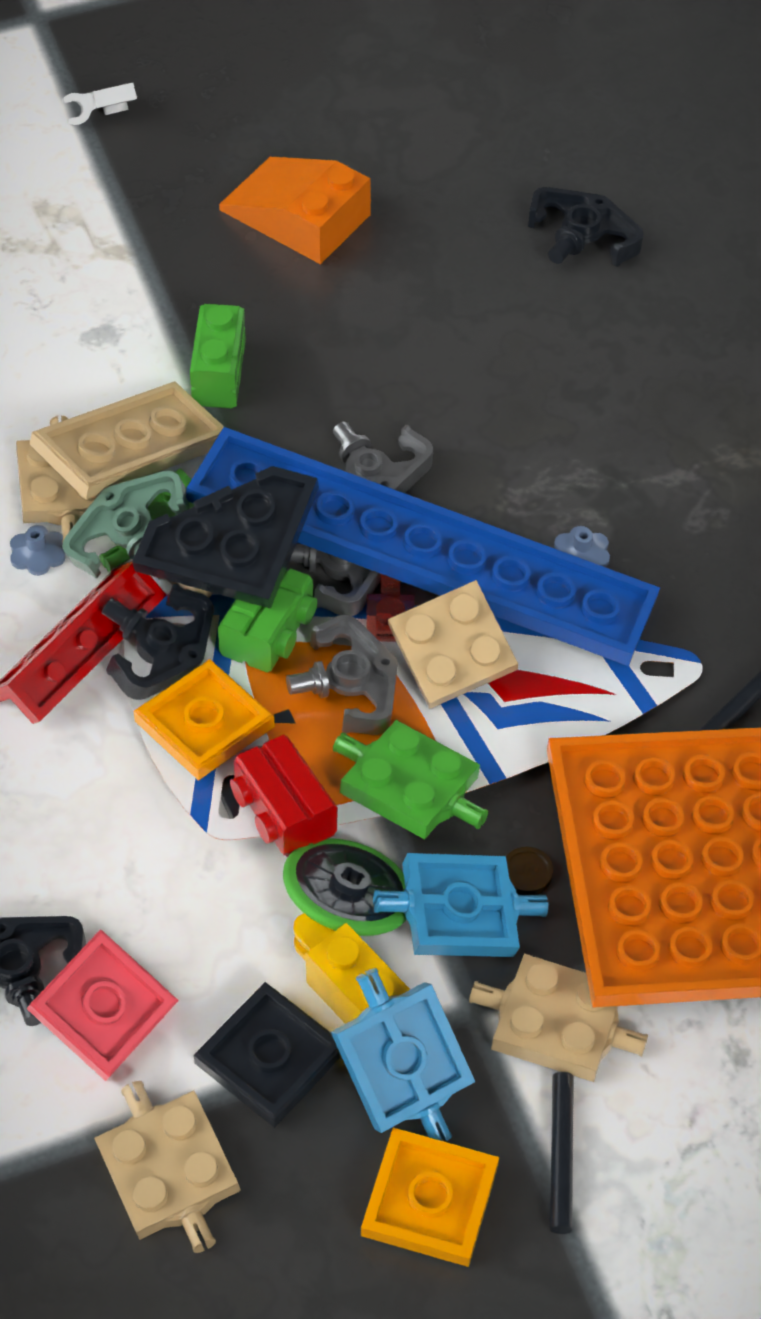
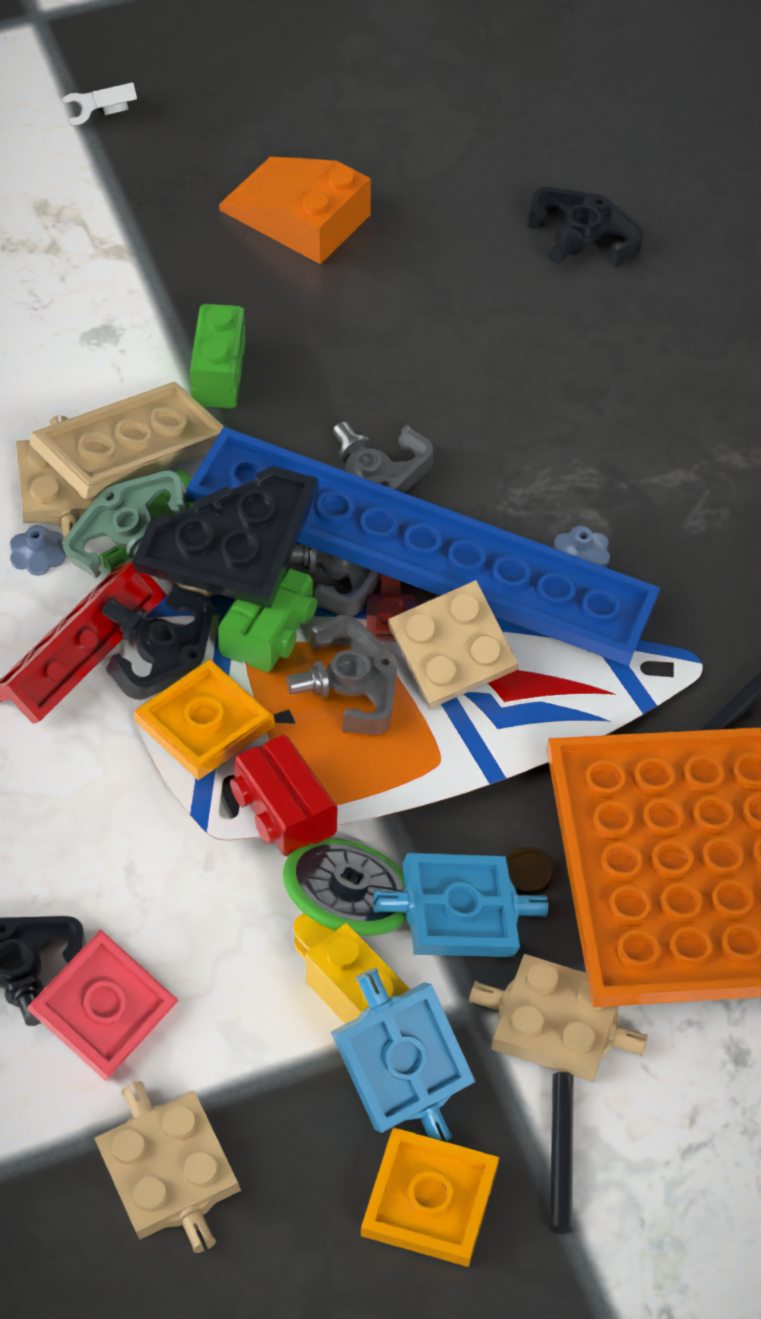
(268, 1054): black plate -> none
(410, 779): bright green plate -> none

